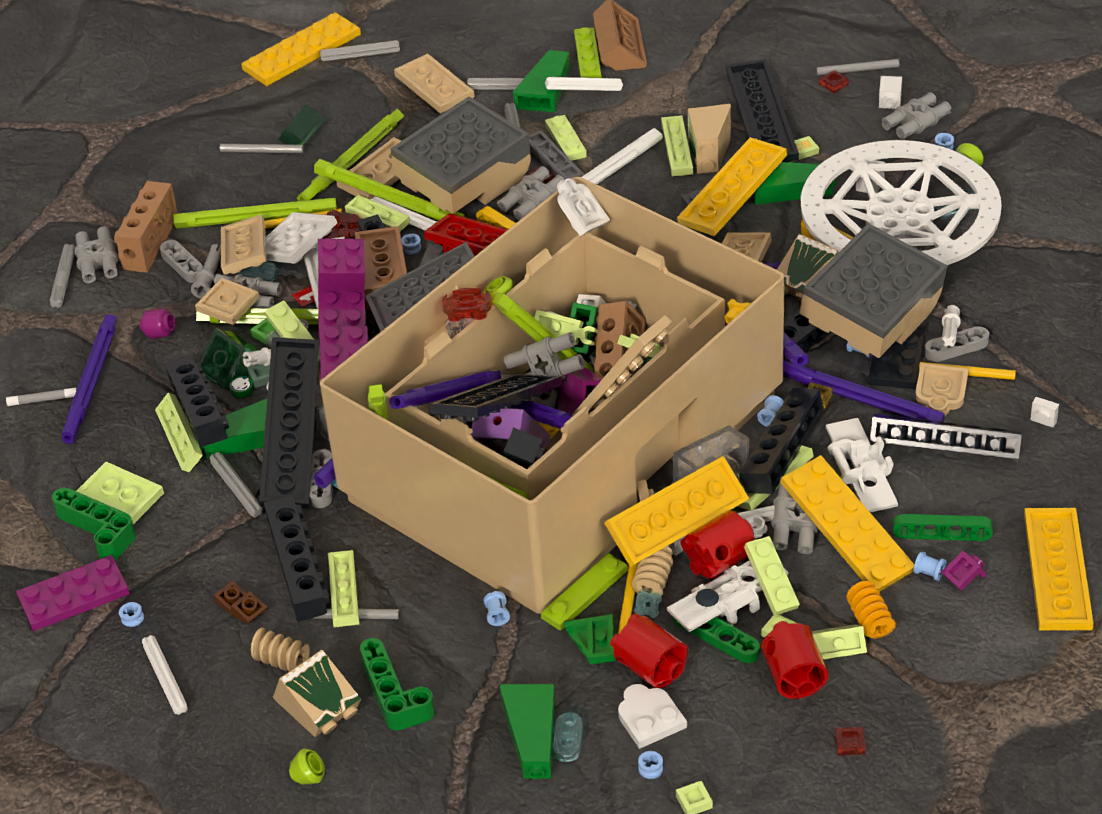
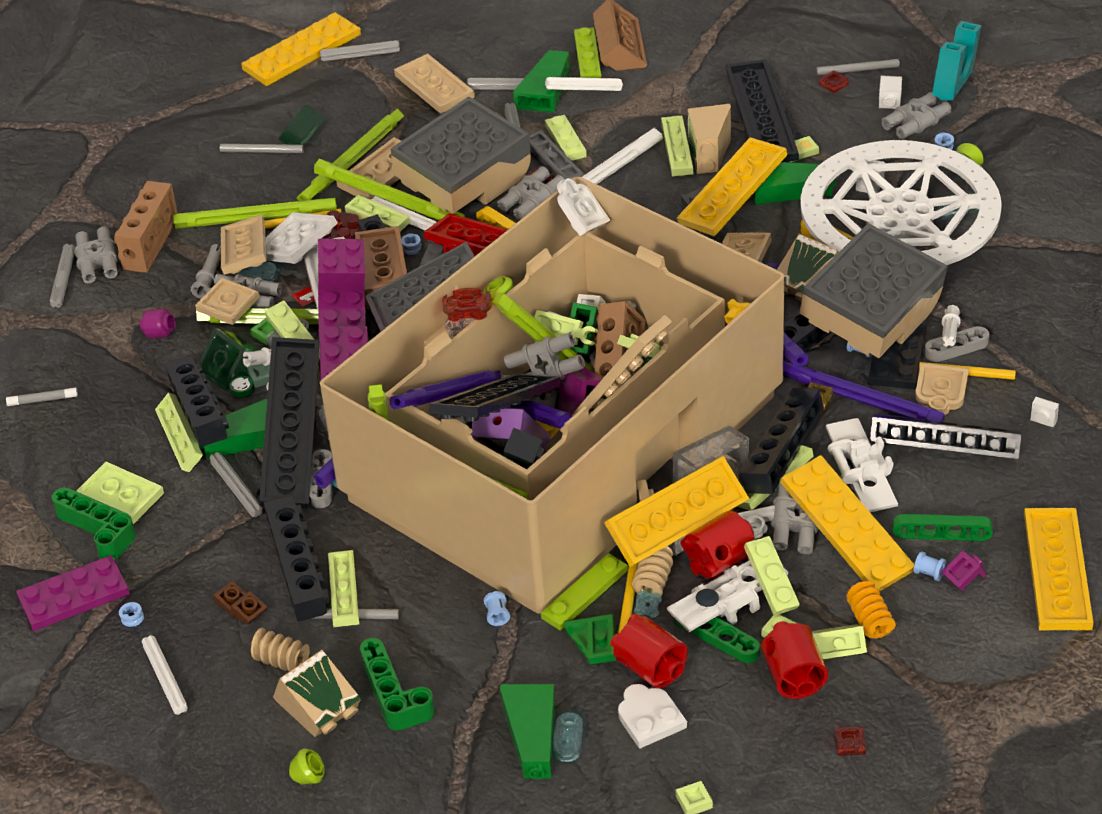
(89, 378): dark purple piece -> none
(167, 249): light grey beam -> none
(654, 770): light blue bush -> none
(767, 414): light blue bush -> none
(956, 61): none -> teal arch

